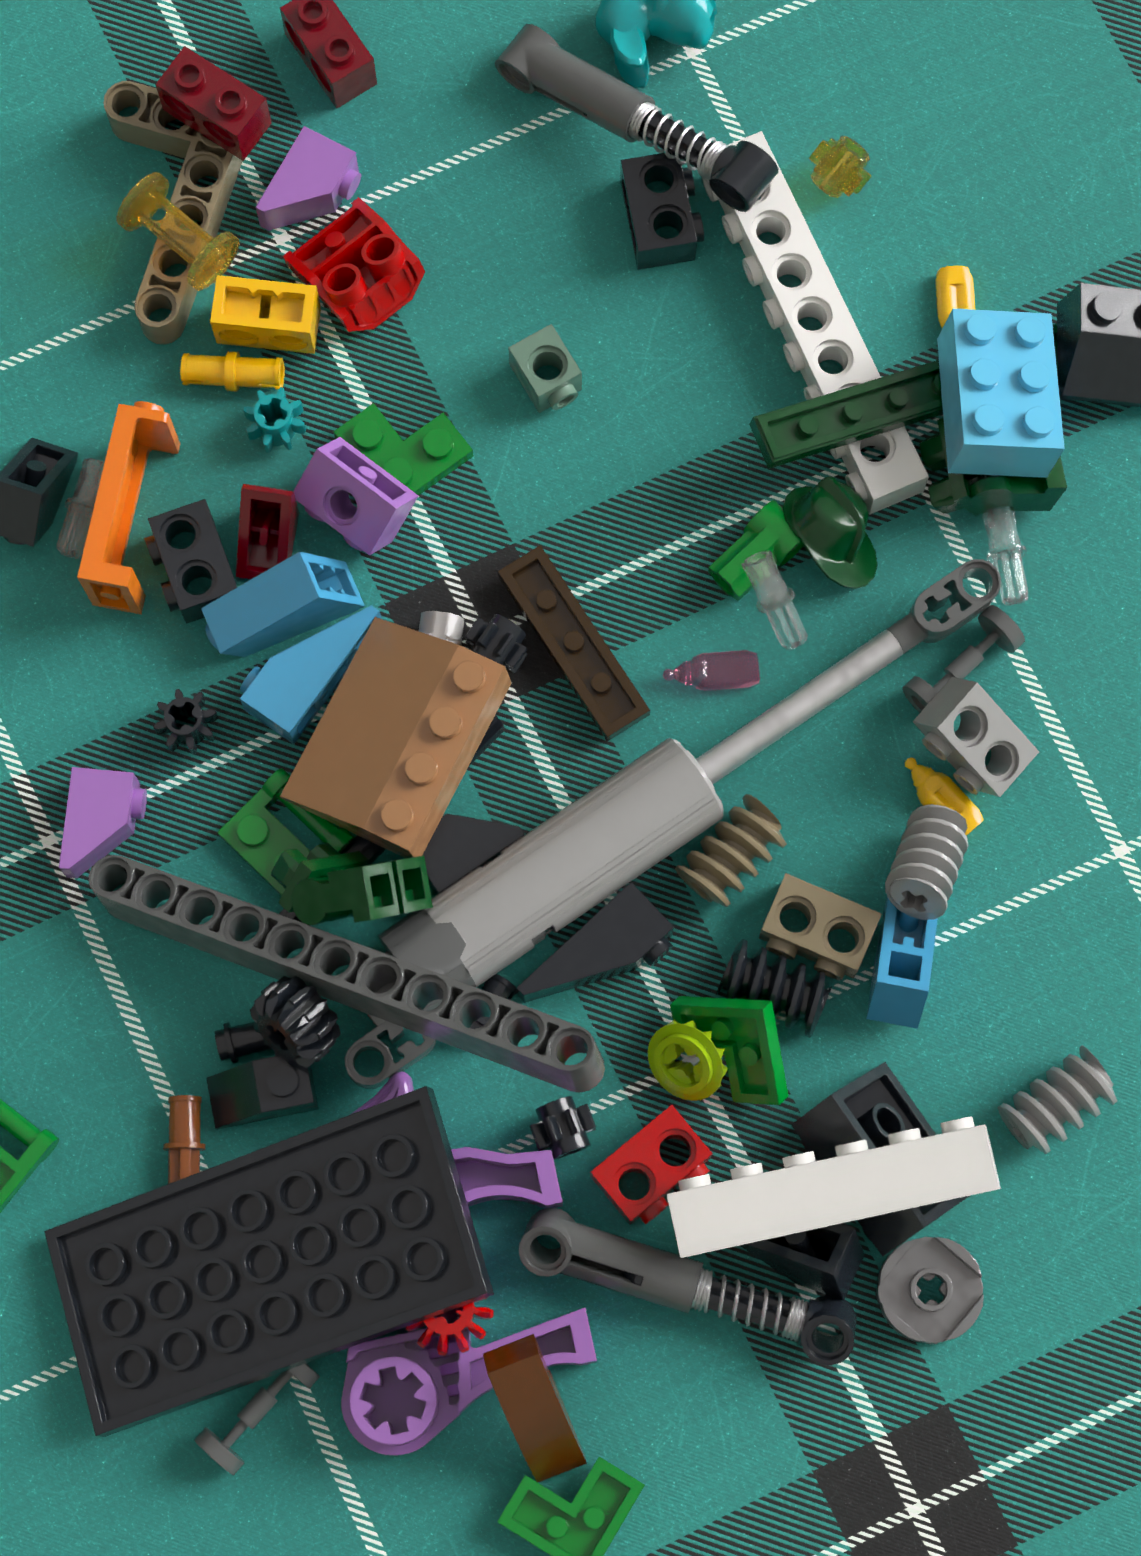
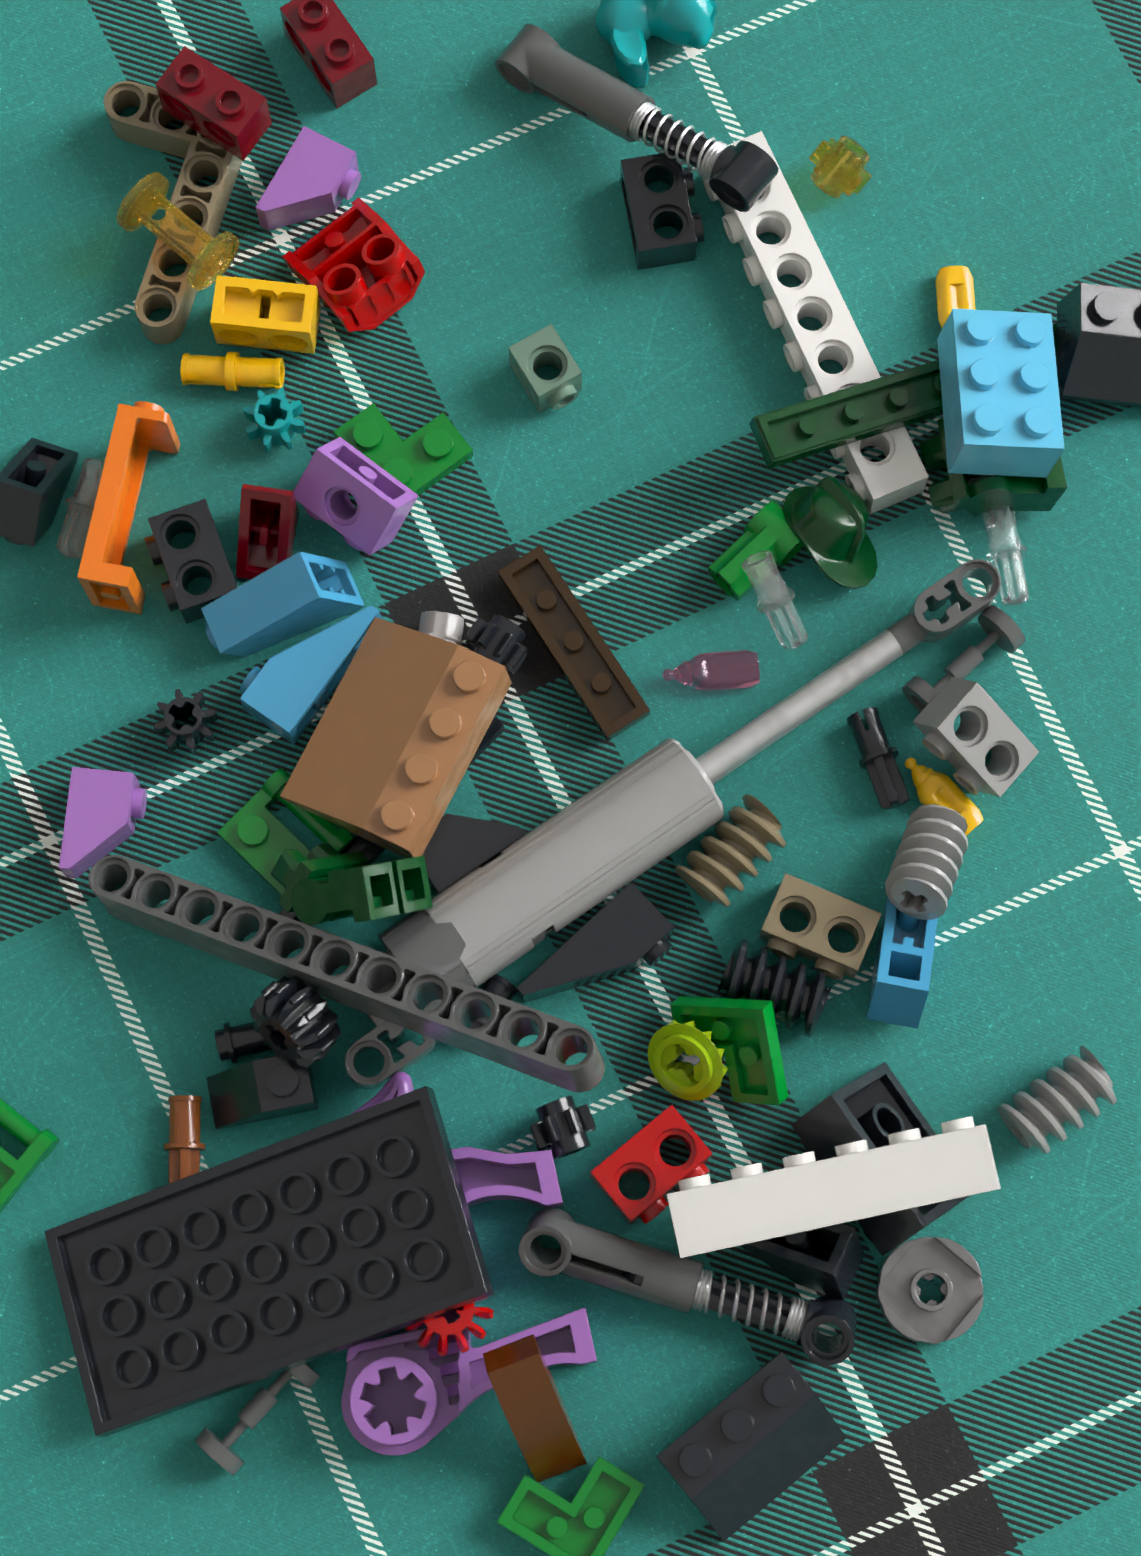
(751, 1446): none -> black slope
(879, 759): none -> black axle

